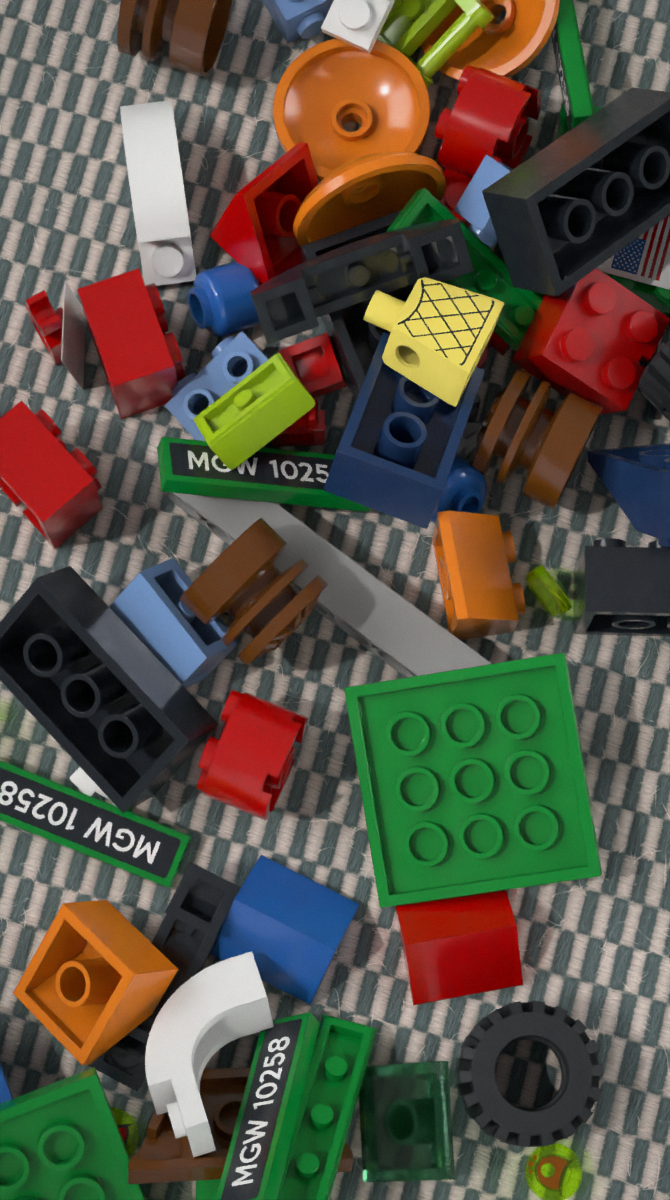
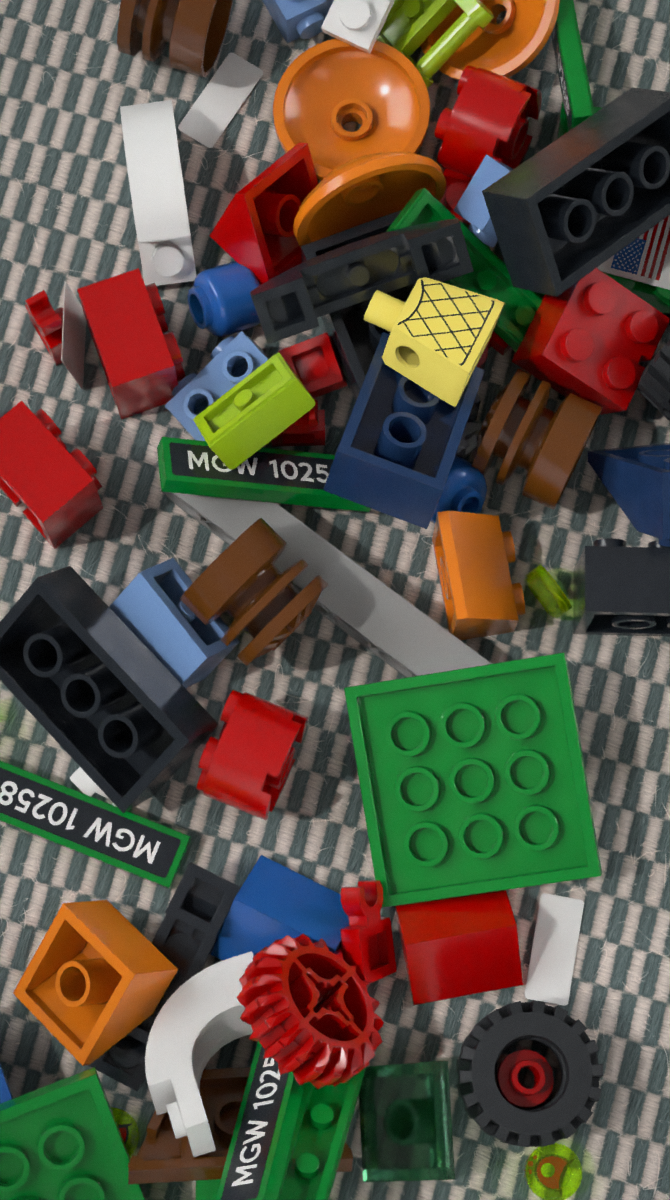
(220, 100): none -> white sticker
(310, 1011): none -> red gear
(369, 936): none -> red plate
(508, 1081): none -> red plate
(554, 949): none -> white sticker

